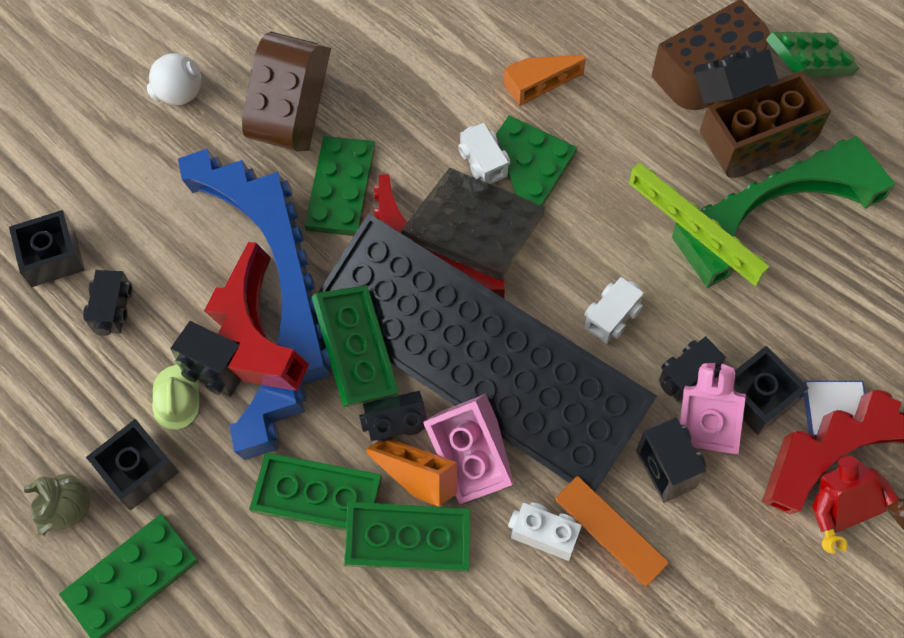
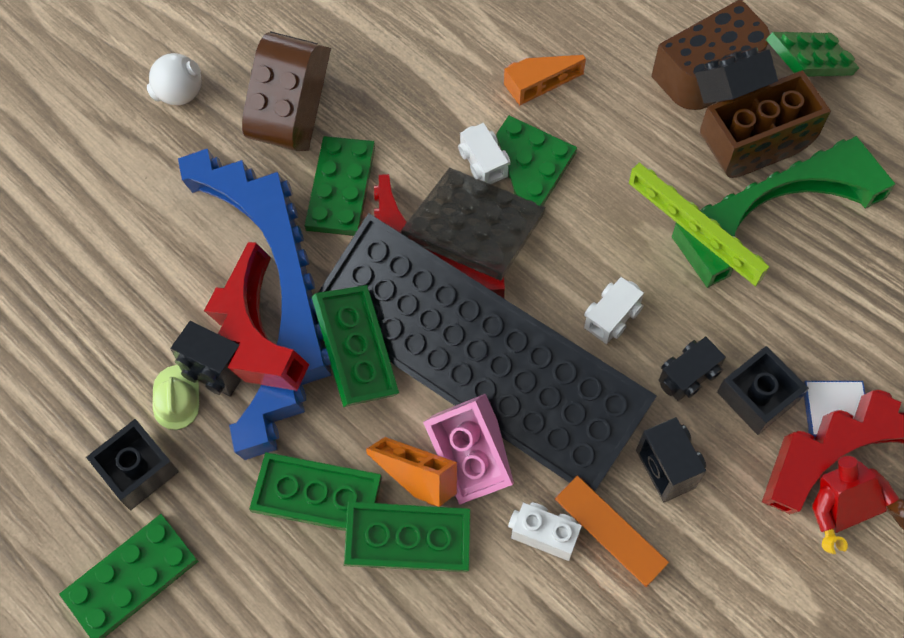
(46, 248): black brick -> none
(59, 502): olive hair -> none
(107, 302): black brick -> none
(394, 416): black brick -> none
(714, 410): bright pink plate -> none

